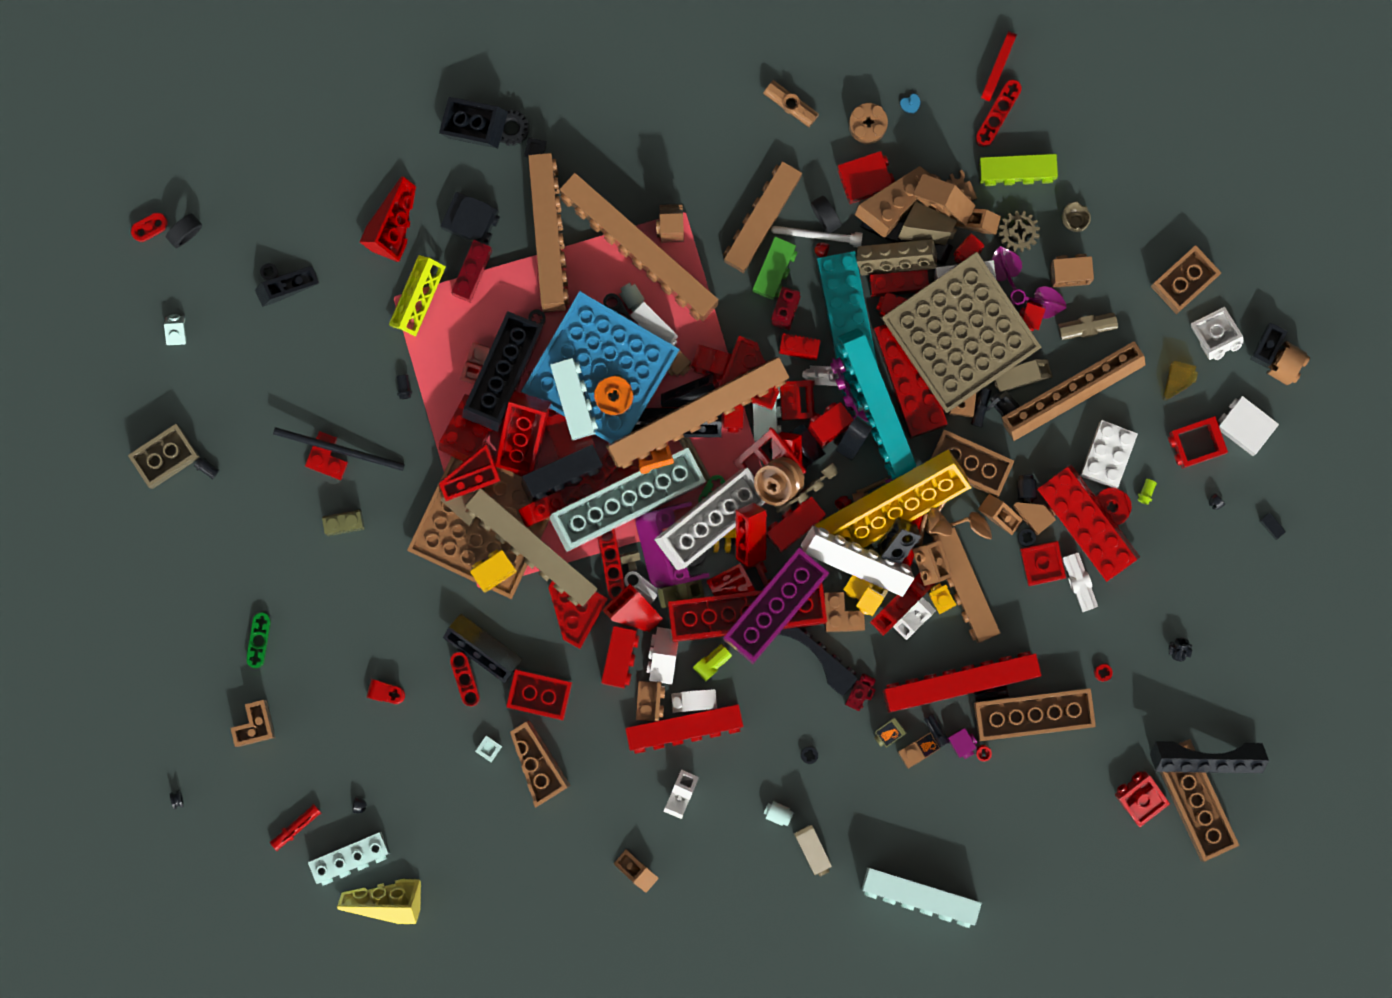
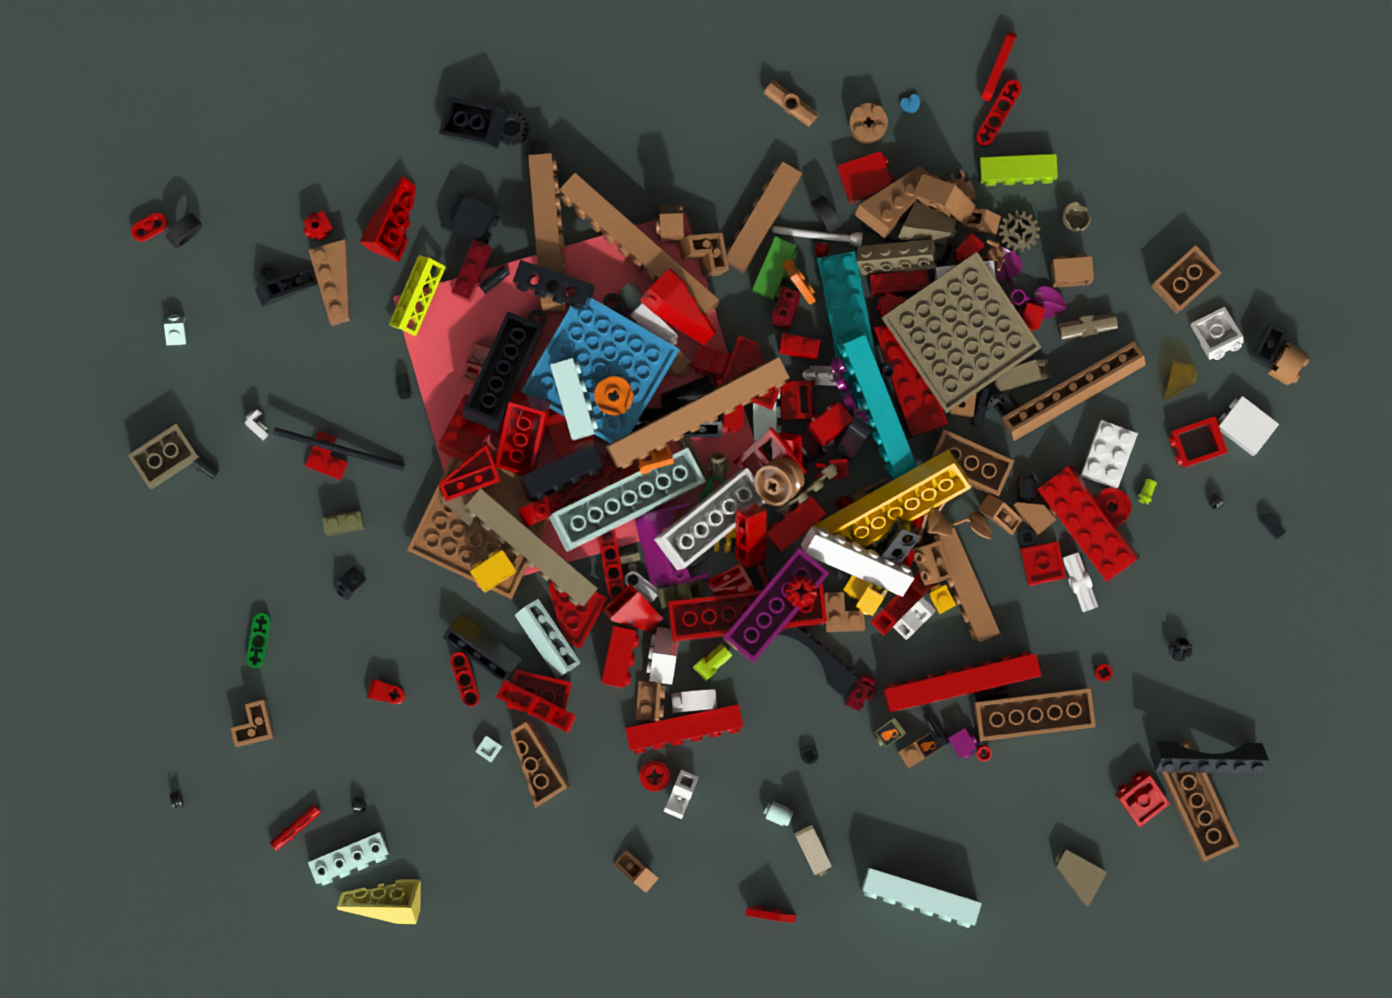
(258, 428): none -> white bracket
(317, 219): none -> red brick
(331, 271): none -> medium nougat wedge
(349, 583): none -> black bracket
(494, 279): none -> black piece
(527, 271): none -> black brick
(536, 706): none -> red slope
(547, 638): none -> light aqua brick
(647, 770): none -> red gear
(674, 304): none -> red wedge
(710, 251): none -> medium nougat brick
(718, 464): none -> dark tan gear
(774, 914): none -> red wing
(794, 598): none -> red gear
(798, 279): none -> orange plate
(843, 468): none -> red plate
(890, 370): none -> black hinge
(995, 253): none -> medium nougat plant
(1080, 875): none -> dark tan slope

